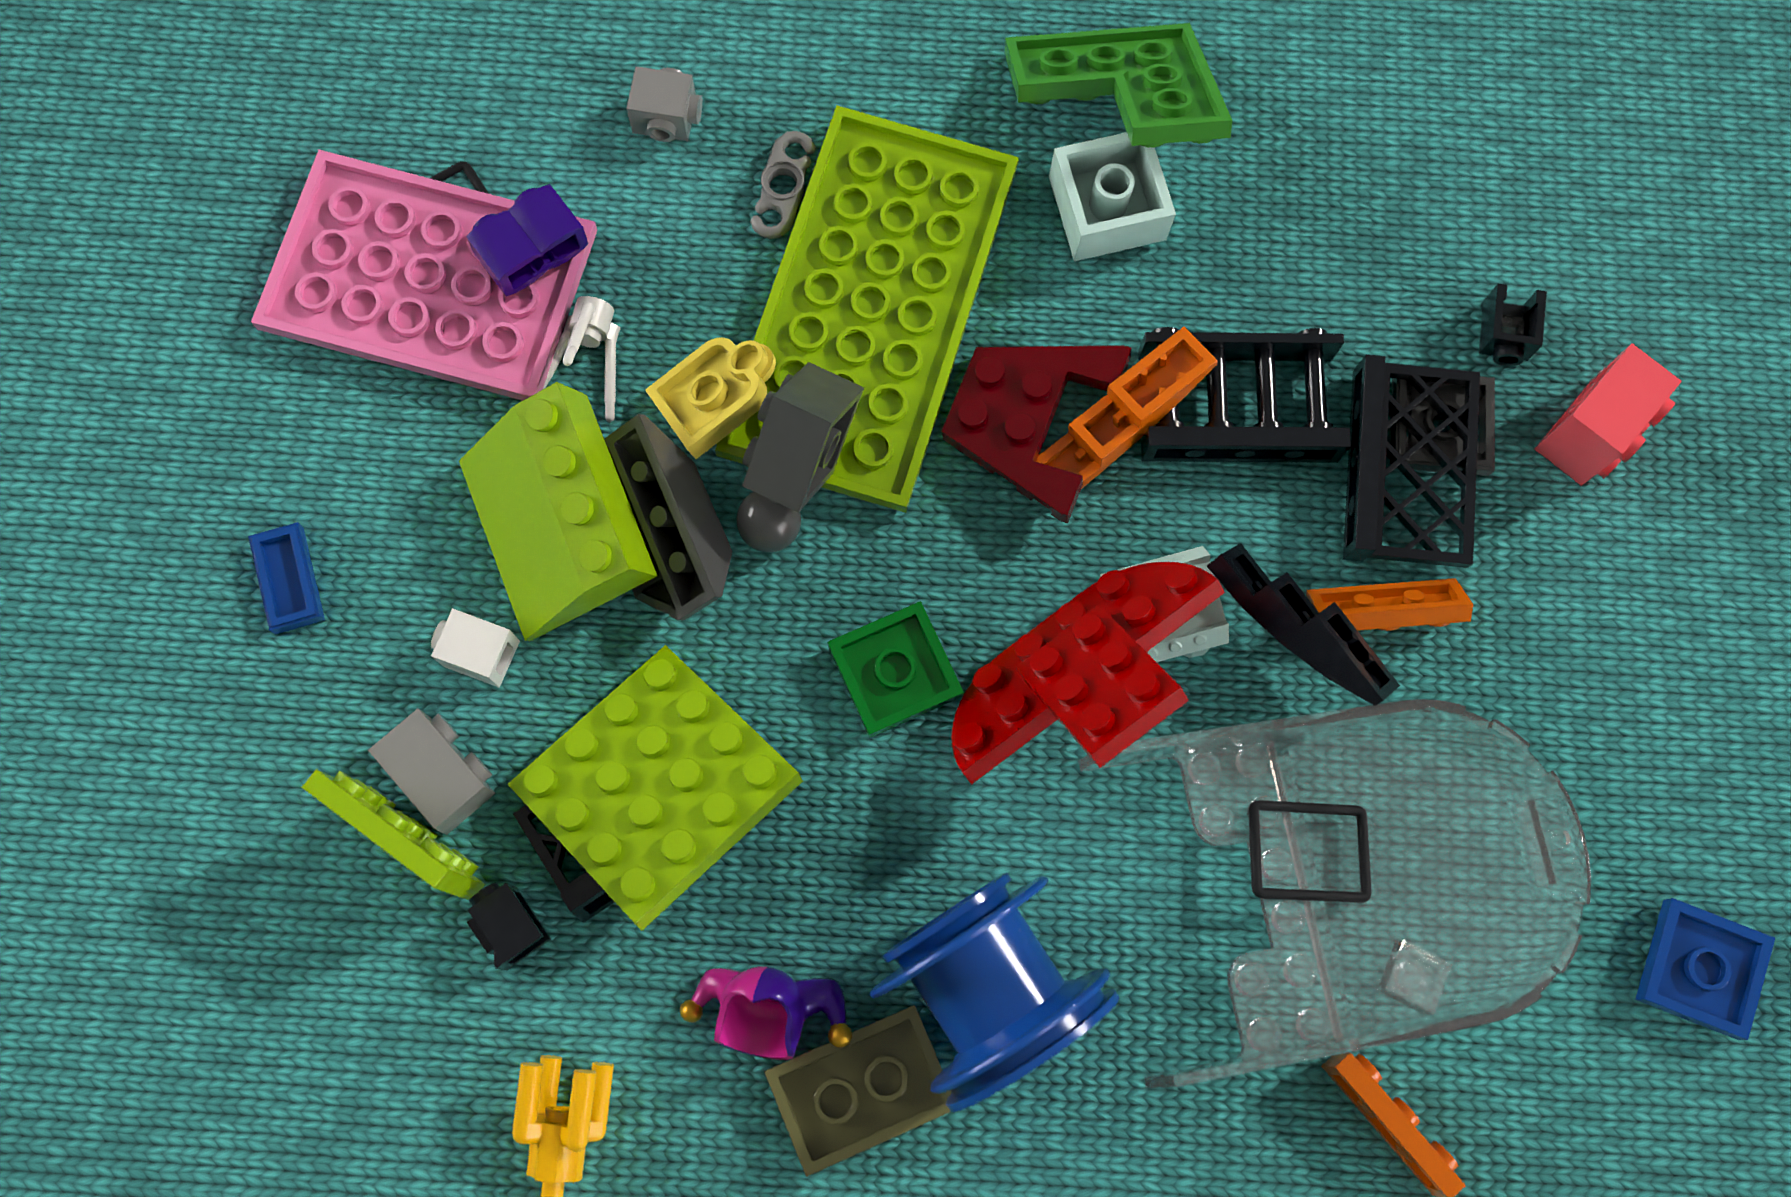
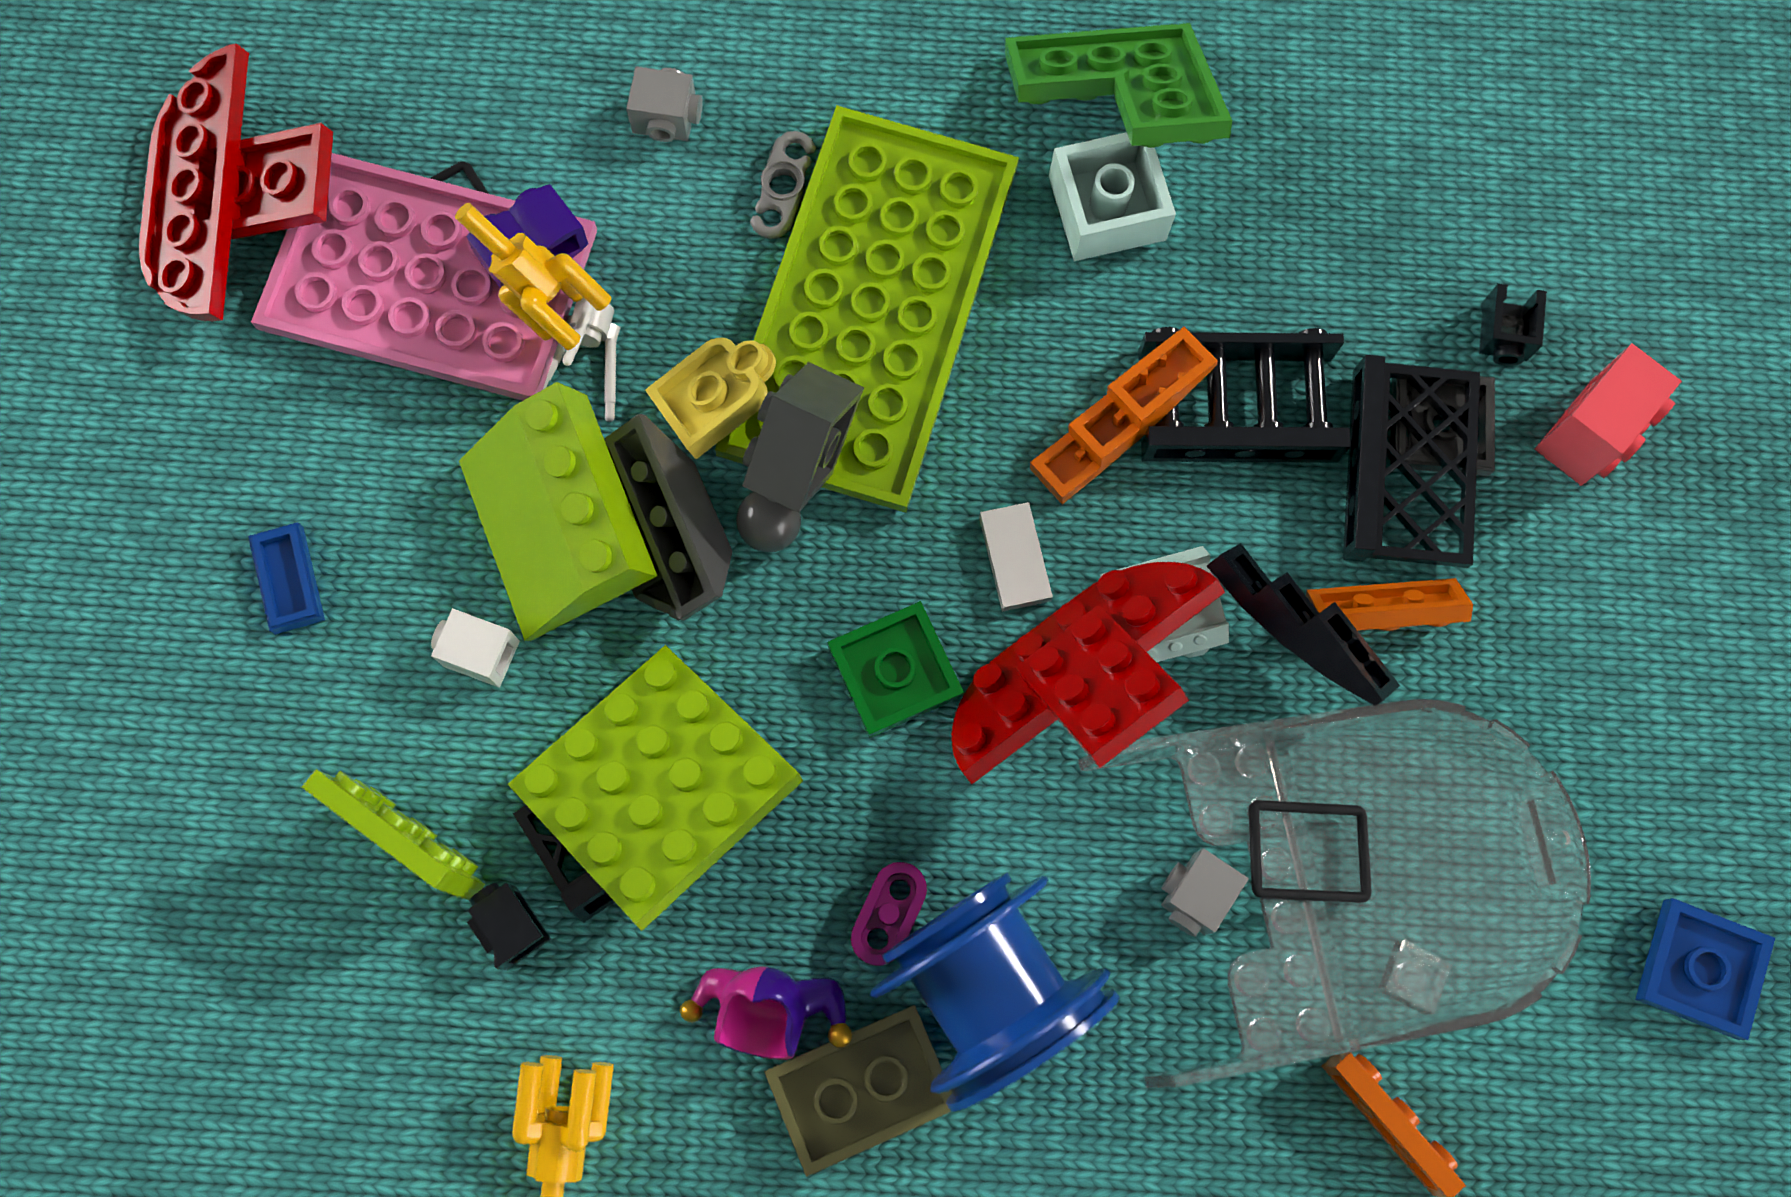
(219, 188): none -> red plate
(433, 771): light grey brick -> none
(534, 278): none -> yellow plant
(887, 913): none -> magenta plate
(1010, 404): dark red wing -> none
(1015, 556): none -> white tile
(1201, 893): none -> light grey brick

